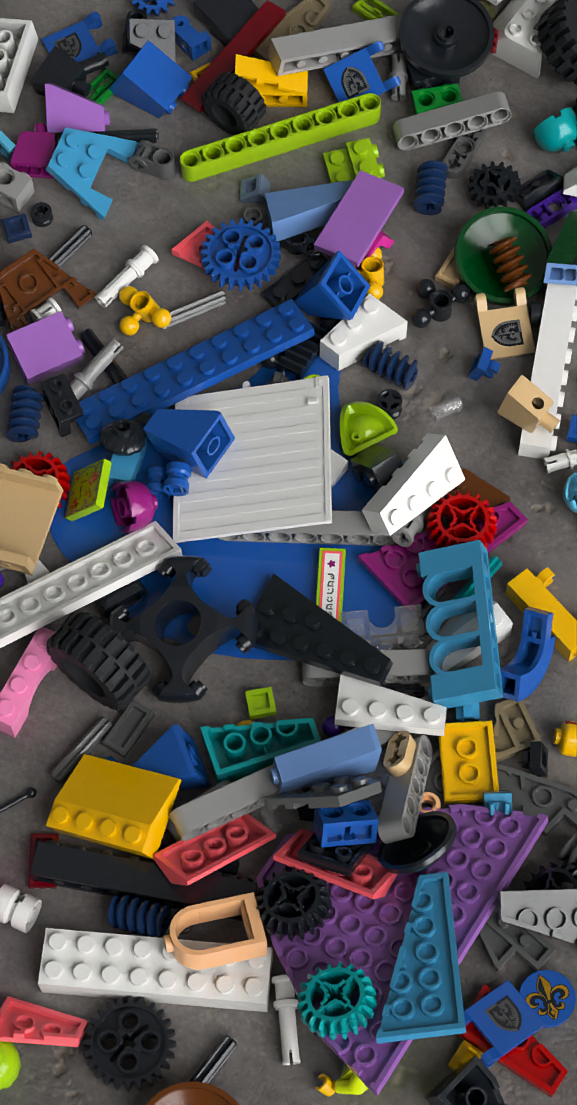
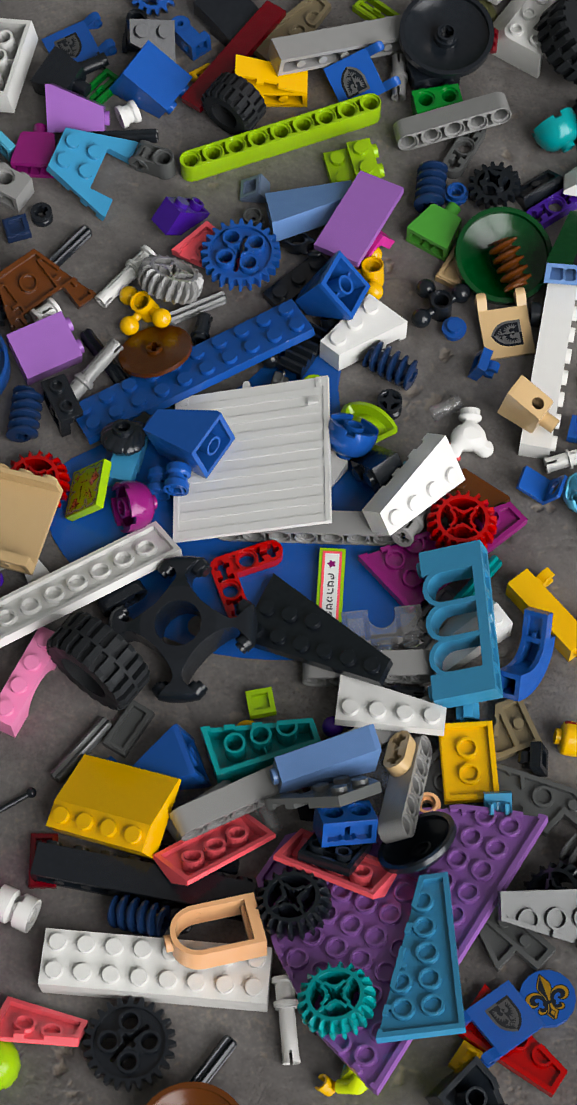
(128, 114): none -> white wheel
(155, 351): none -> reddish brown piece
(170, 279): none -> light grey gear
(179, 214): none -> dark purple slope
(202, 328): none -> black pin
(235, 570): none -> red beam
(351, 437): none -> blue cylinder
(436, 230): none -> bright green torso
(454, 328): none -> blue plate
(459, 189): none -> blue plate
(470, 435): none -> white animal
(540, 487): none -> blue bracket

